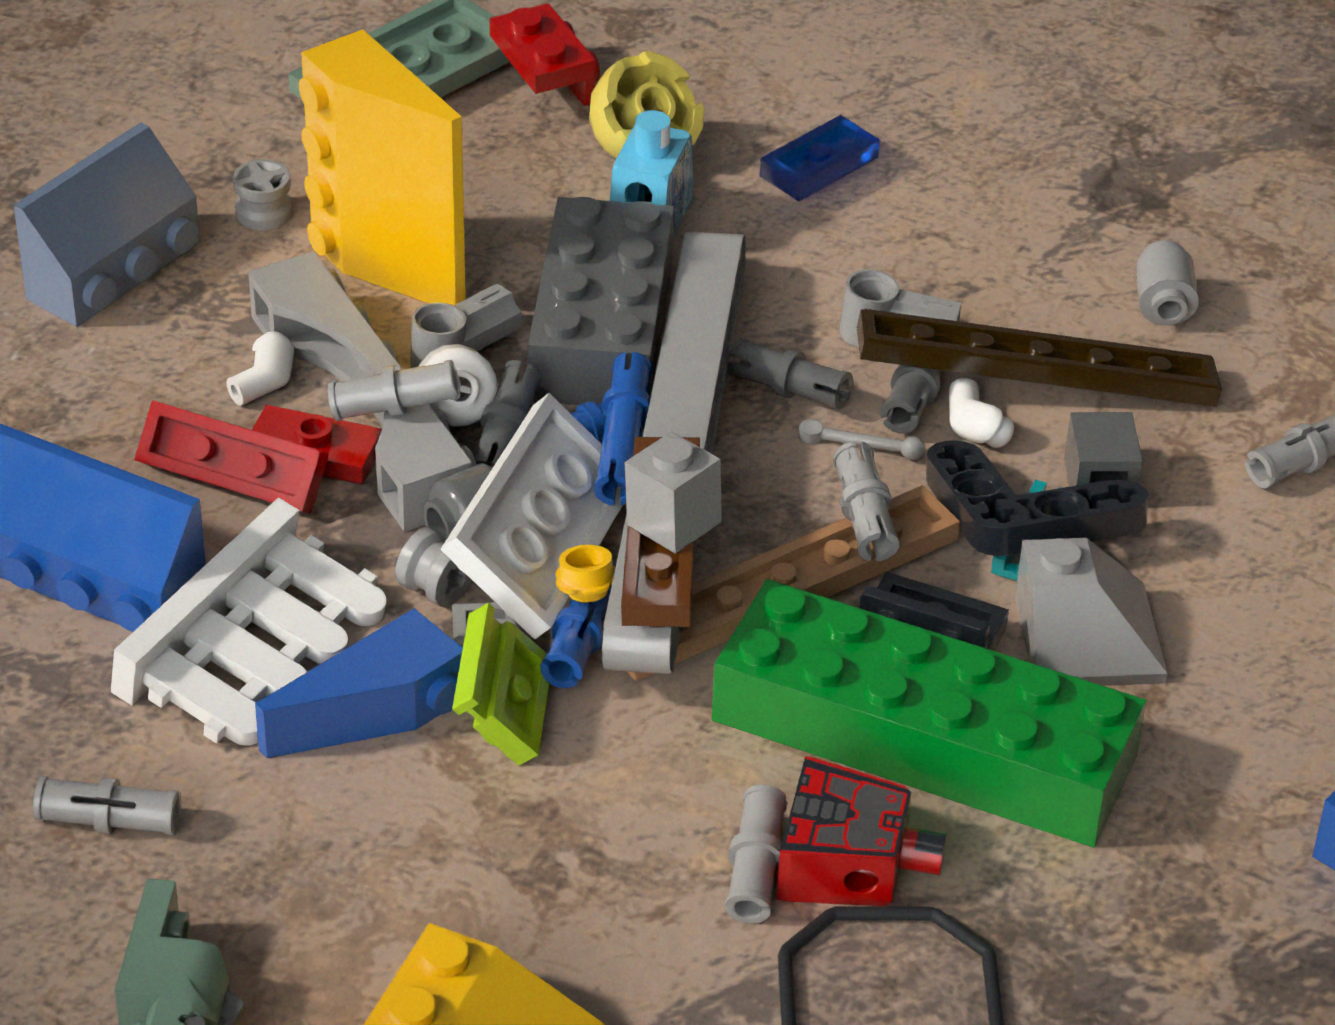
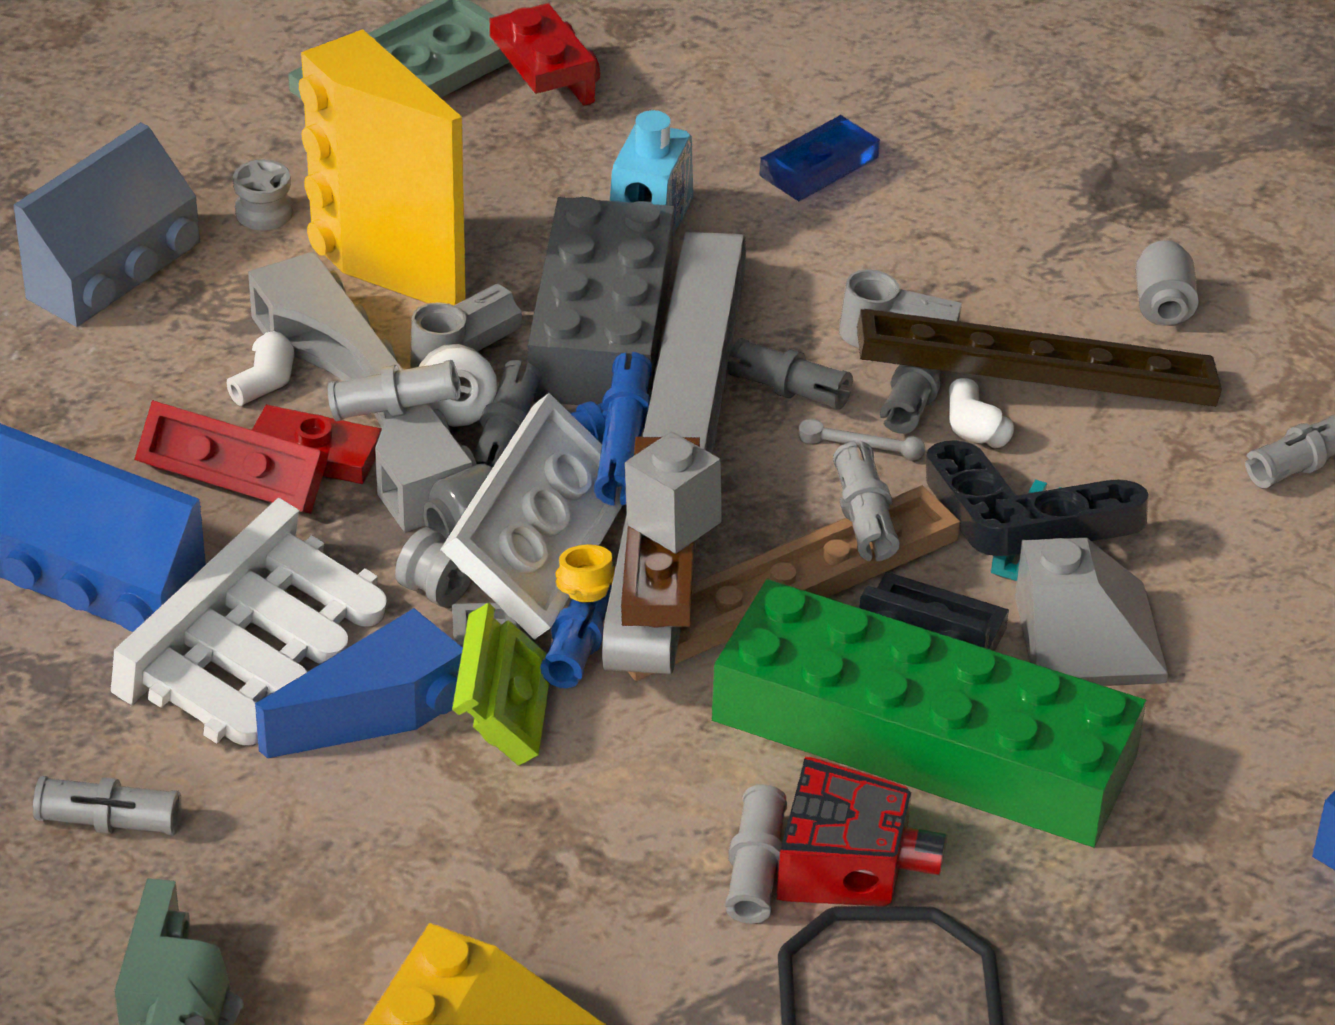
(640, 86): light yellow cylinder -> none
(1102, 448): dark grey brick -> none

